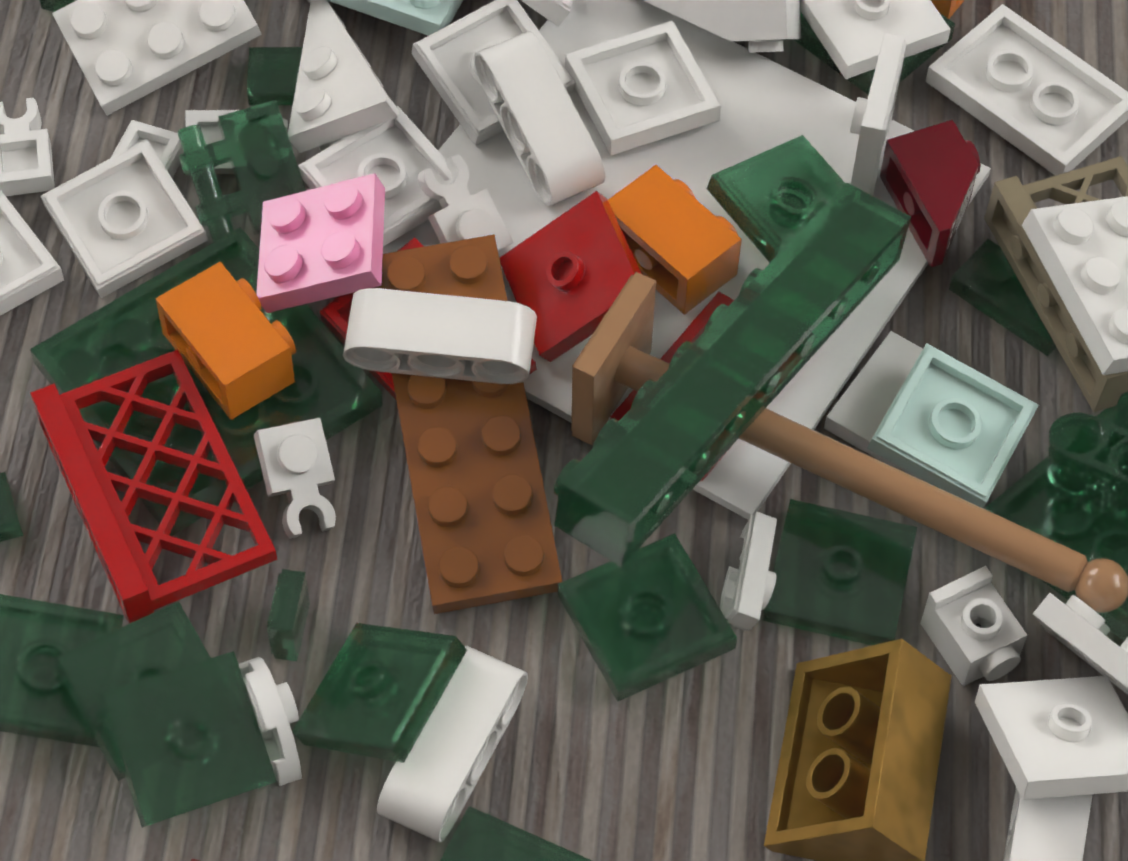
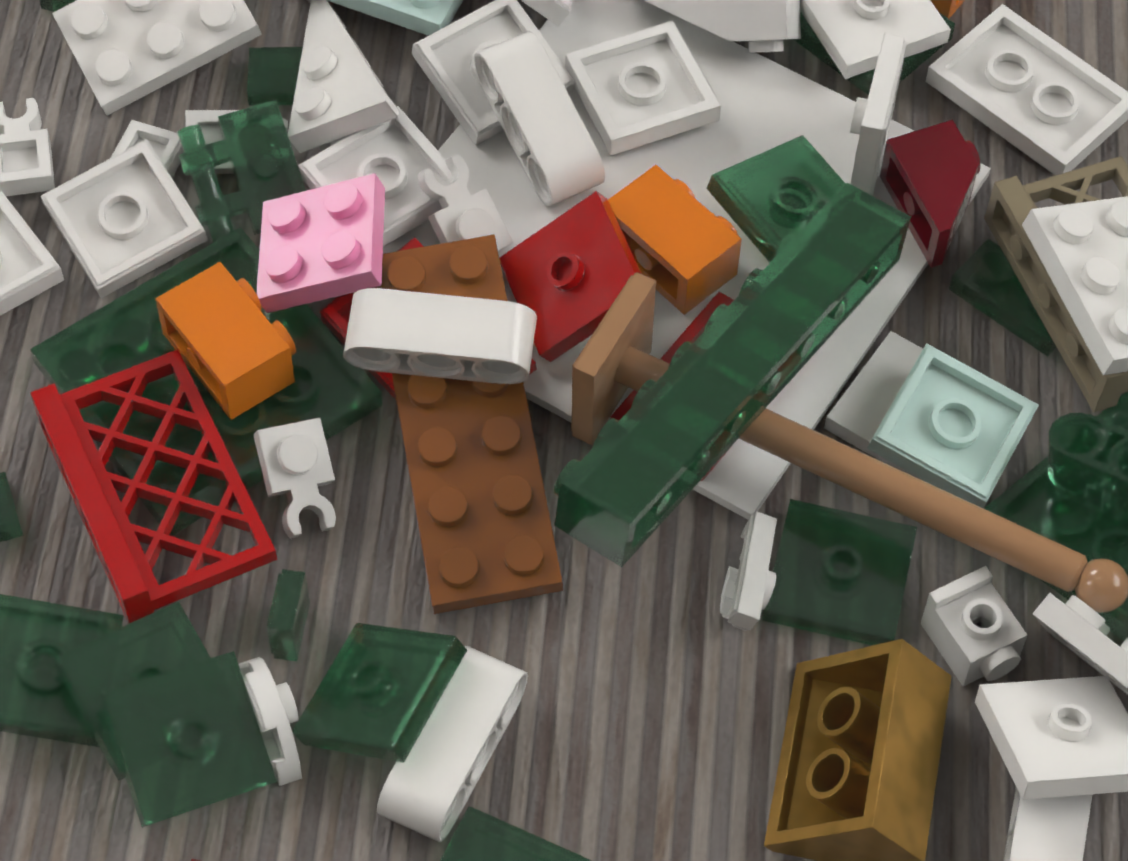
(647, 617): clear green plate -> none

